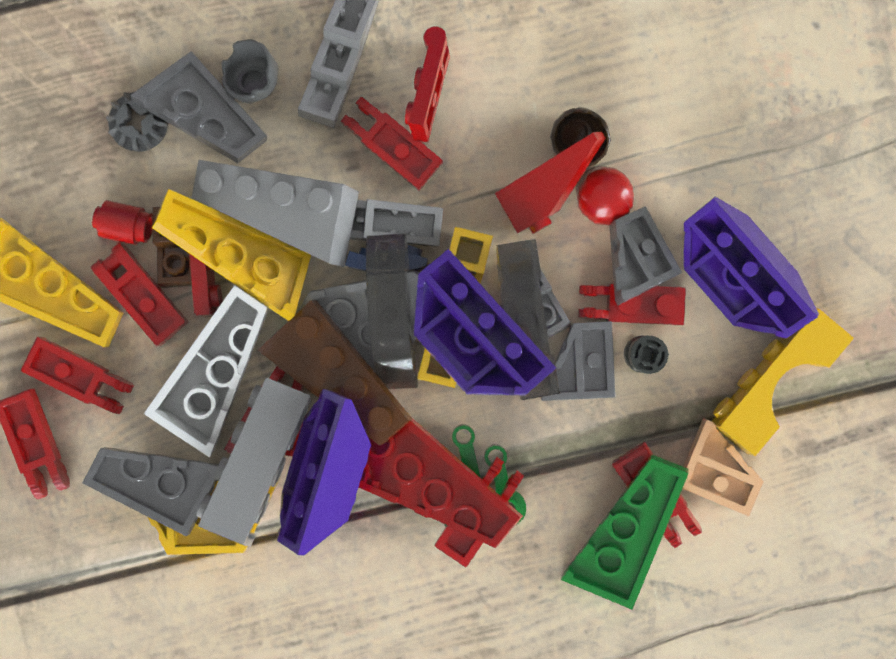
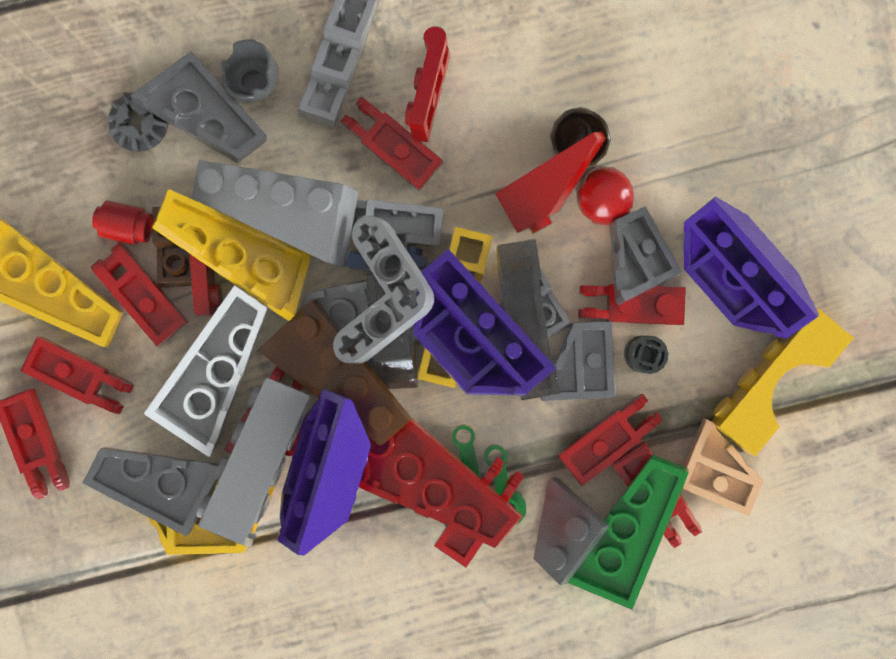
(394, 300): none -> light grey beam
(566, 532): none -> flat silver wing
(607, 441): none -> red hinge

